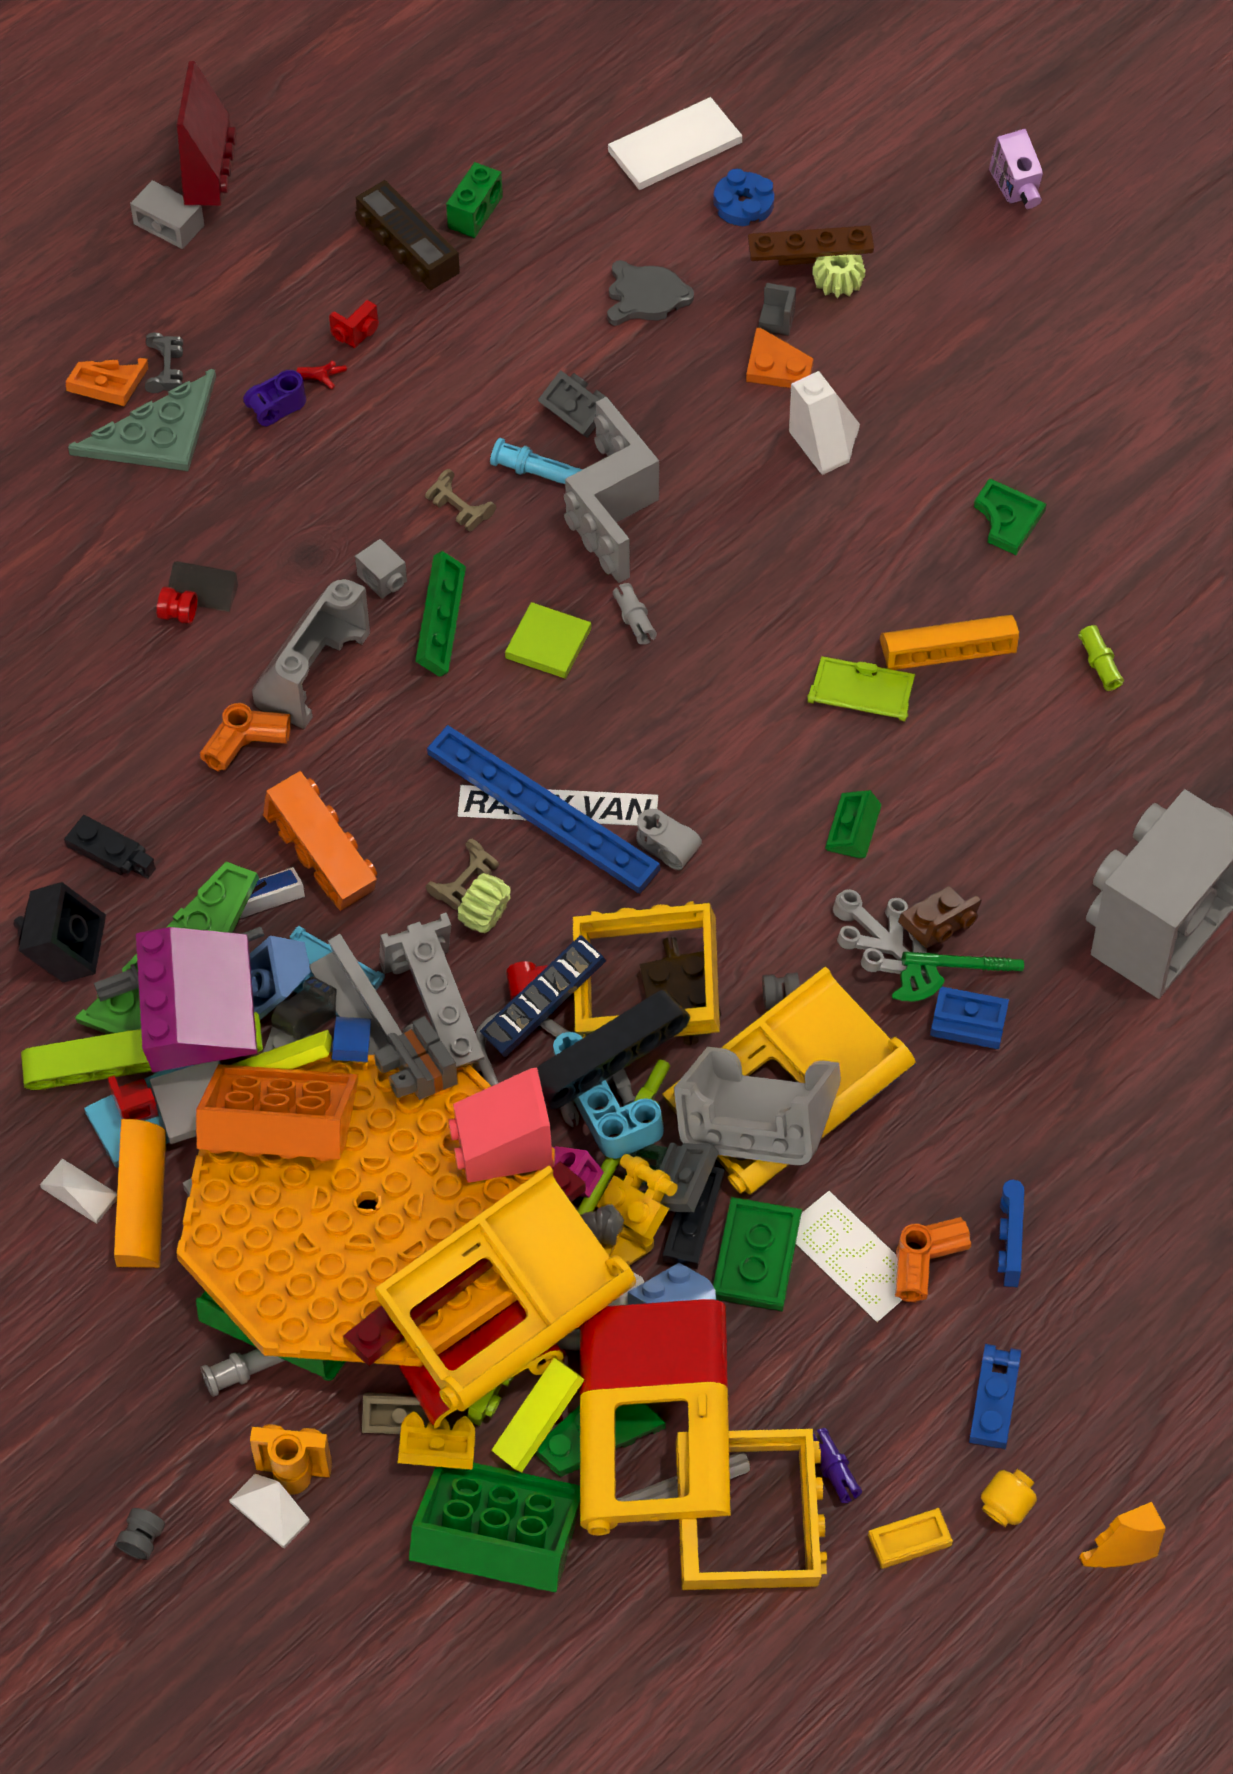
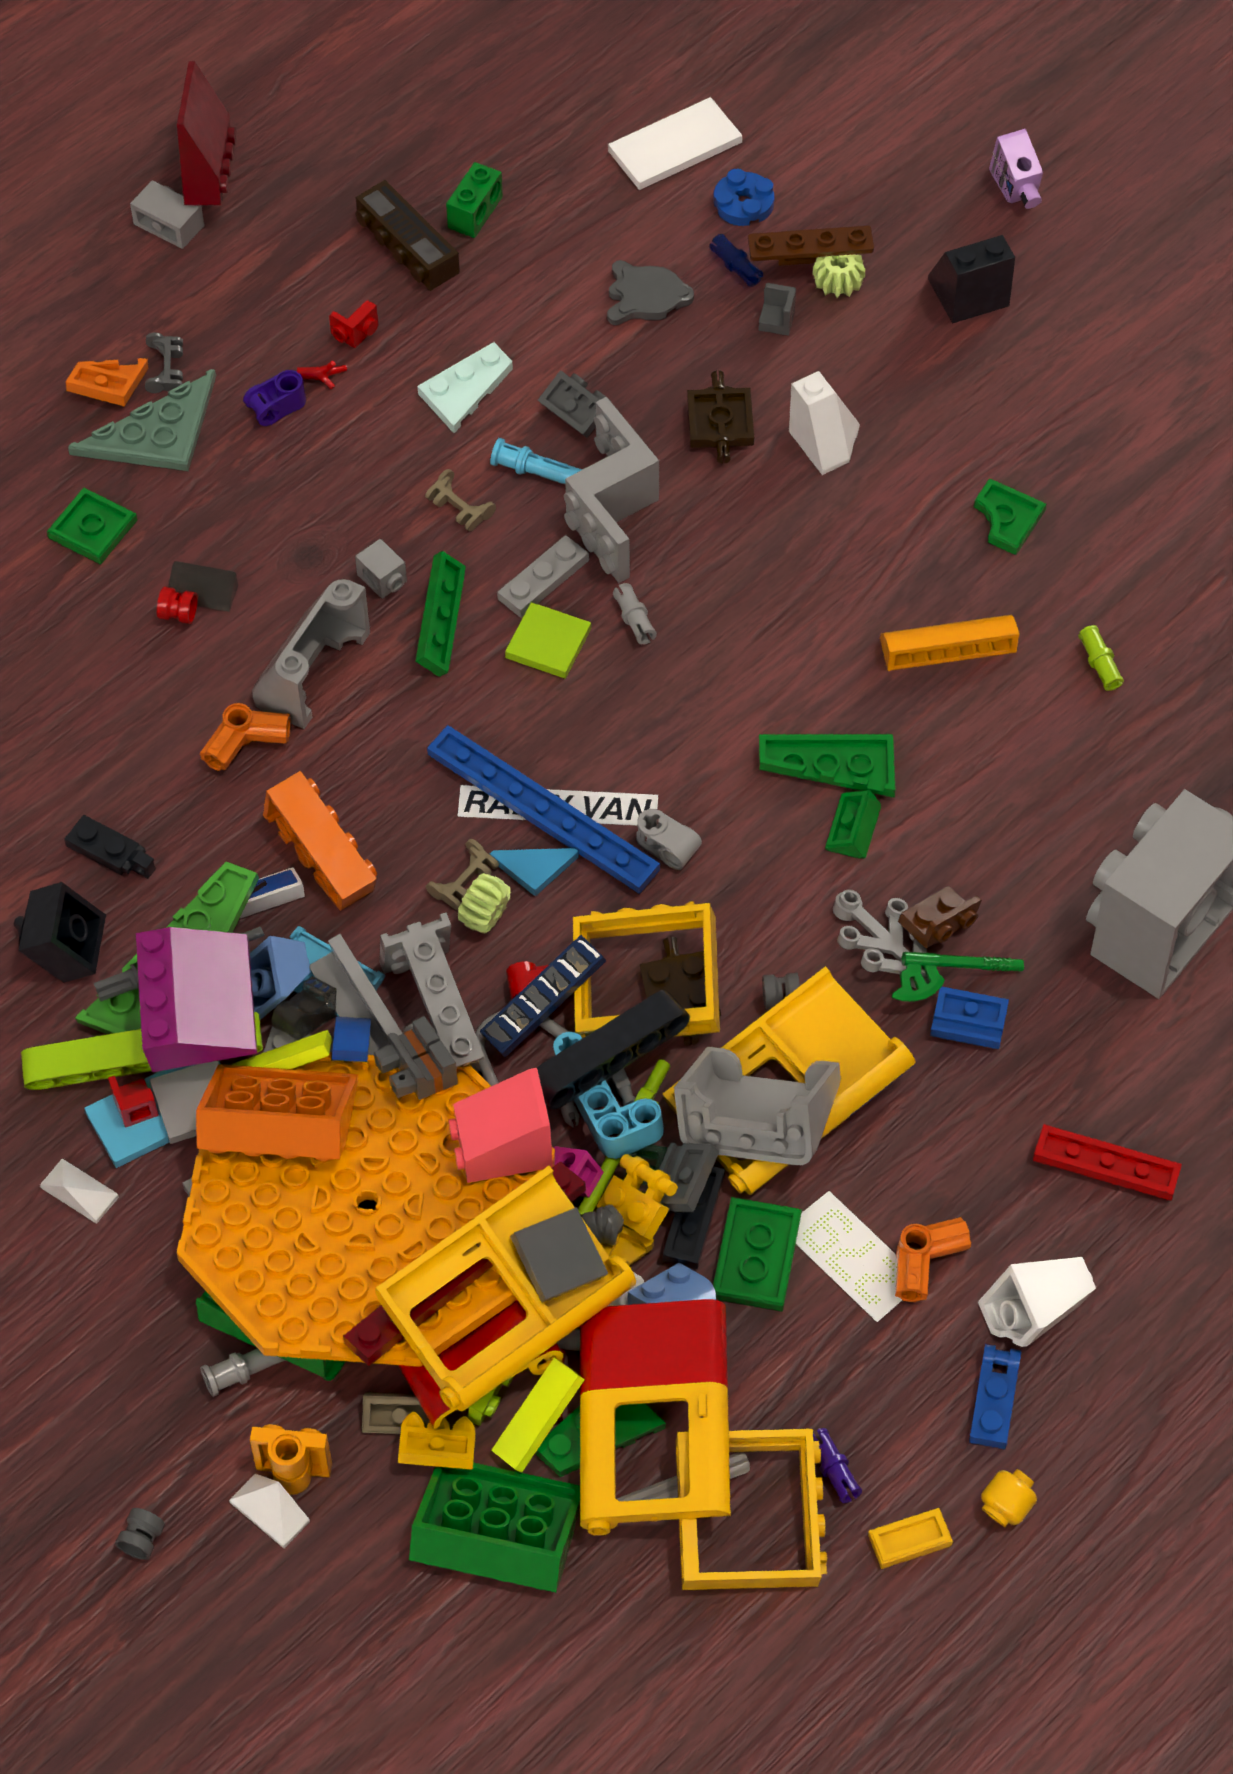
(92, 526): none -> green tile
(140, 1194): light orange brick -> none
(462, 386): none -> light aqua wing
(535, 867): none -> dark azure tile
(543, 575): none -> light grey plate
(559, 1255): none -> dark grey tile
(720, 417): none -> dark brown plate
(736, 260): none -> clear blue pin
(776, 361): orange wing -> none
(835, 759): none -> green wing
(842, 686): lime door -> none
(974, 278): none -> black slope
(1011, 1231): blue plate -> none
(1035, 1297): none -> white slope
(1107, 1162): none -> red plate
(1128, 1540): light orange slope -> none

